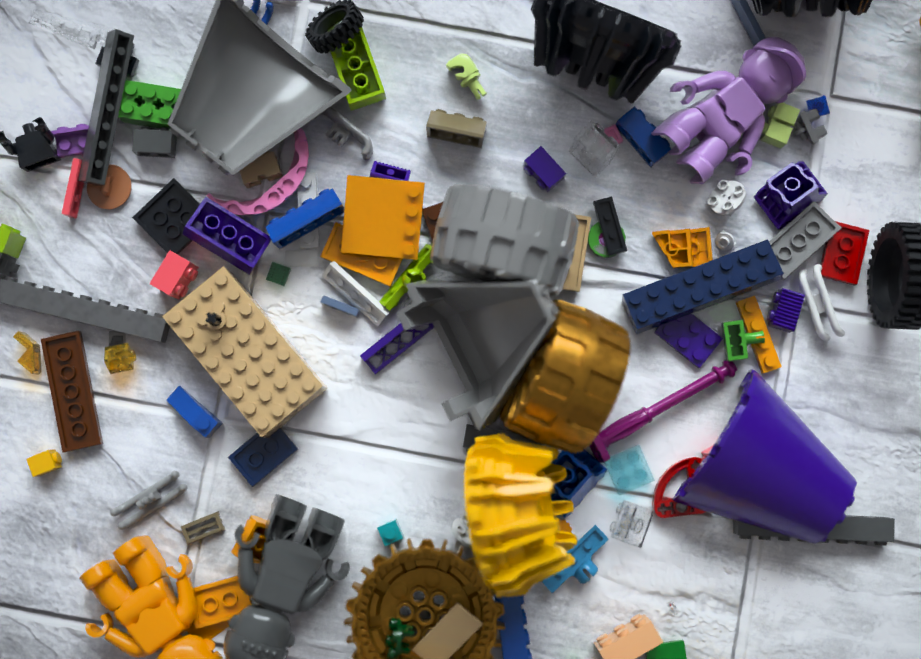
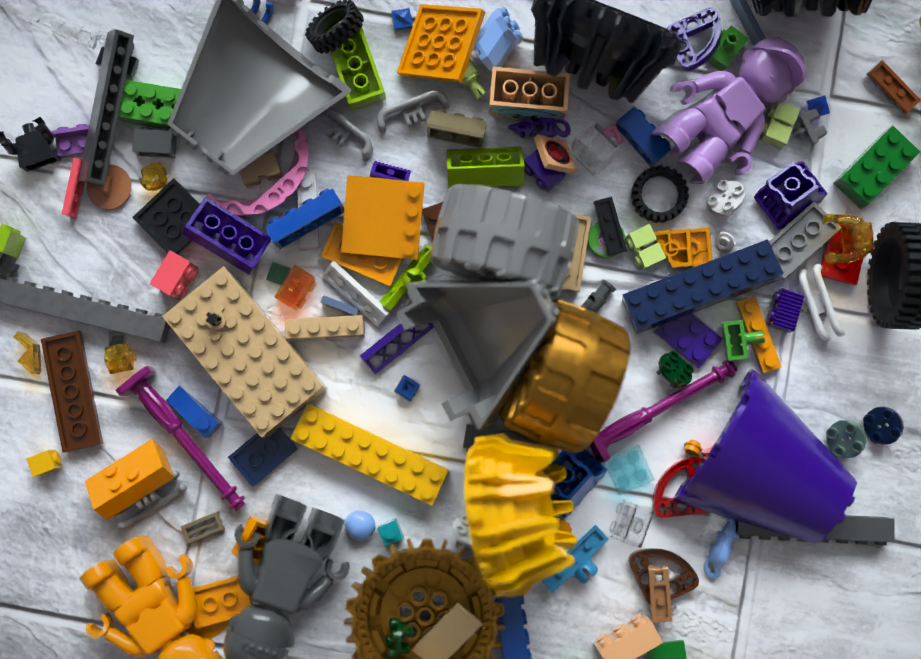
(129, 479): none -> light orange brick
(154, 176): none -> clear yellow hair
(164, 415): none -> magenta piece
(296, 288): none -> clear orange brick
(324, 327): none -> tan brick
(359, 525): none -> light blue hair
(369, 454): none -> yellow brick
(402, 19): none -> blue tile
(406, 388): none -> blue tile
(411, 108): none -> light grey piece
(441, 42): none -> light orange plate
(486, 166): none -> lime slope
(497, 38): none -> light blue brick
(528, 94): none -> light nougat brick
(542, 127): none -> dark purple animal
(555, 154): none -> light nougat tile
(597, 298): none -> dark grey piece
(642, 238): none -> yellowish green piece
(658, 552): none -> reddish brown beam
(659, 594): none -> medium nougat plate
(675, 369): none -> dark green plate
(677, 180): none -> black tyre
(684, 33): none -> beam
(693, 448): none -> light orange plate
(720, 551): none -> light blue animal
(728, 48): none -> bright green brick
(843, 430): none -> sand green plate
(856, 238): none -> clear yellow torso
(876, 167): none -> green brick
(885, 434): none -> dark blue plate
(893, 87): none -> dark orange plate

